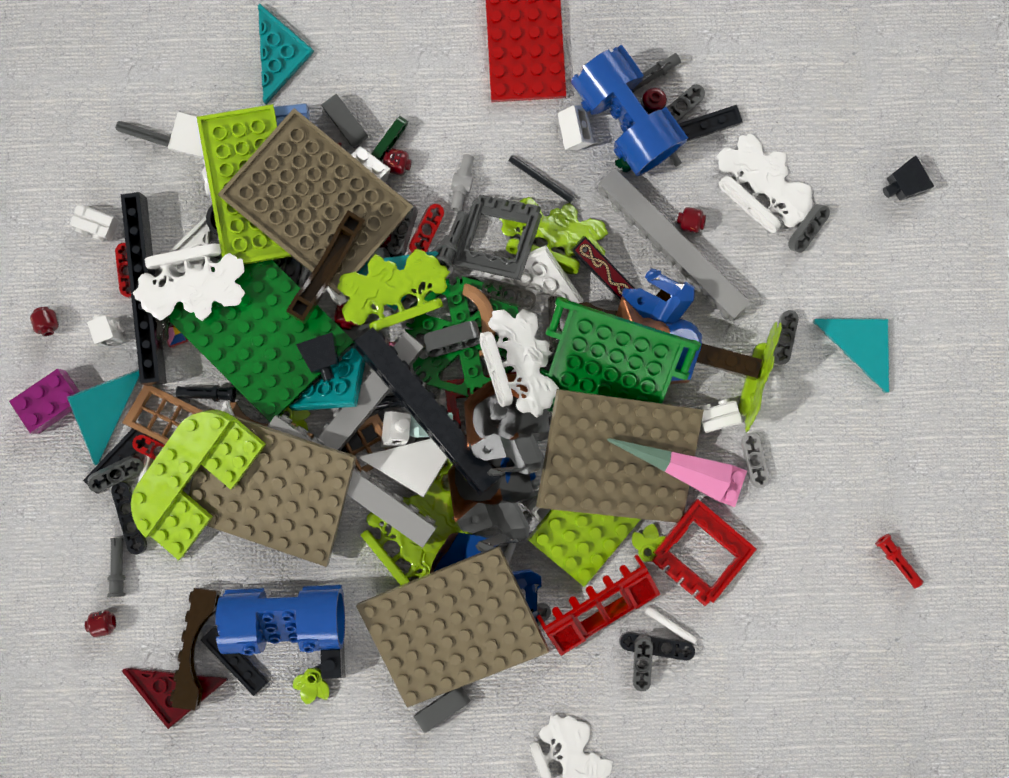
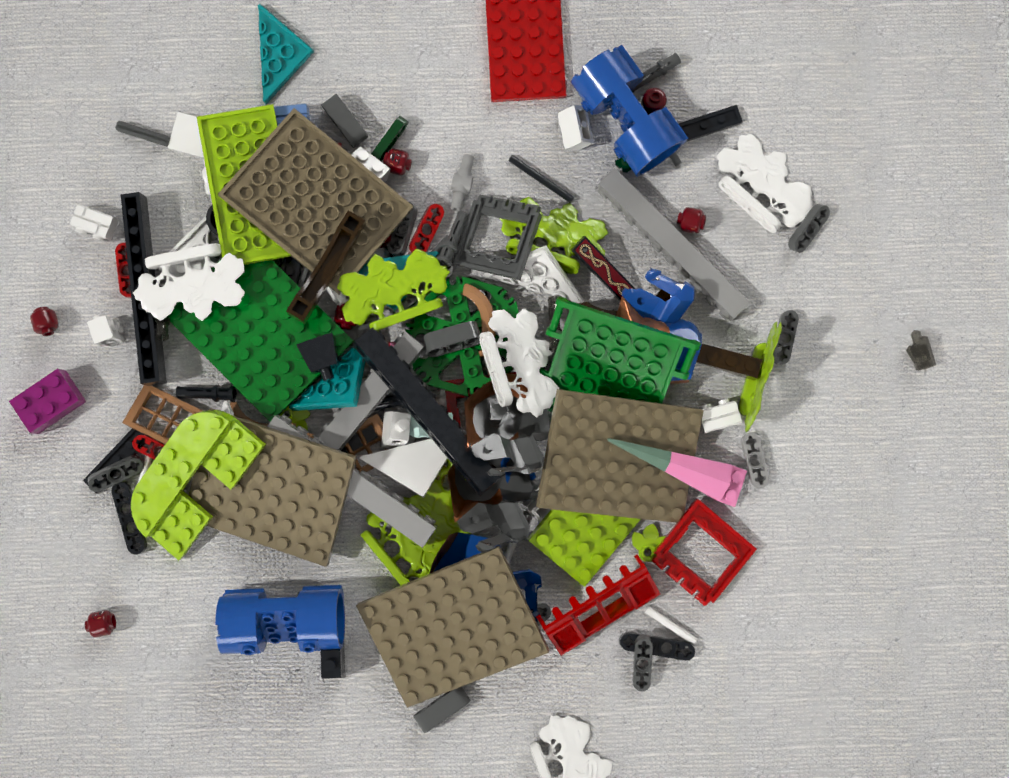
(100, 409): teal tile -> none
(116, 576): dark grey pin -> none
(157, 688): dark red tile -> none
(175, 337): tile -> none
(188, 688): dark brown arch -> none
(237, 664): black tile -> none
(311, 688): lime plate -> none
(494, 294): clear smoke beam -> none
(688, 93): dark grey beam -> none
(864, 343): teal tile -> none
(894, 554): red pin -> none
(908, 180): black torso -> none
(921, 351): none -> clear smoke rock

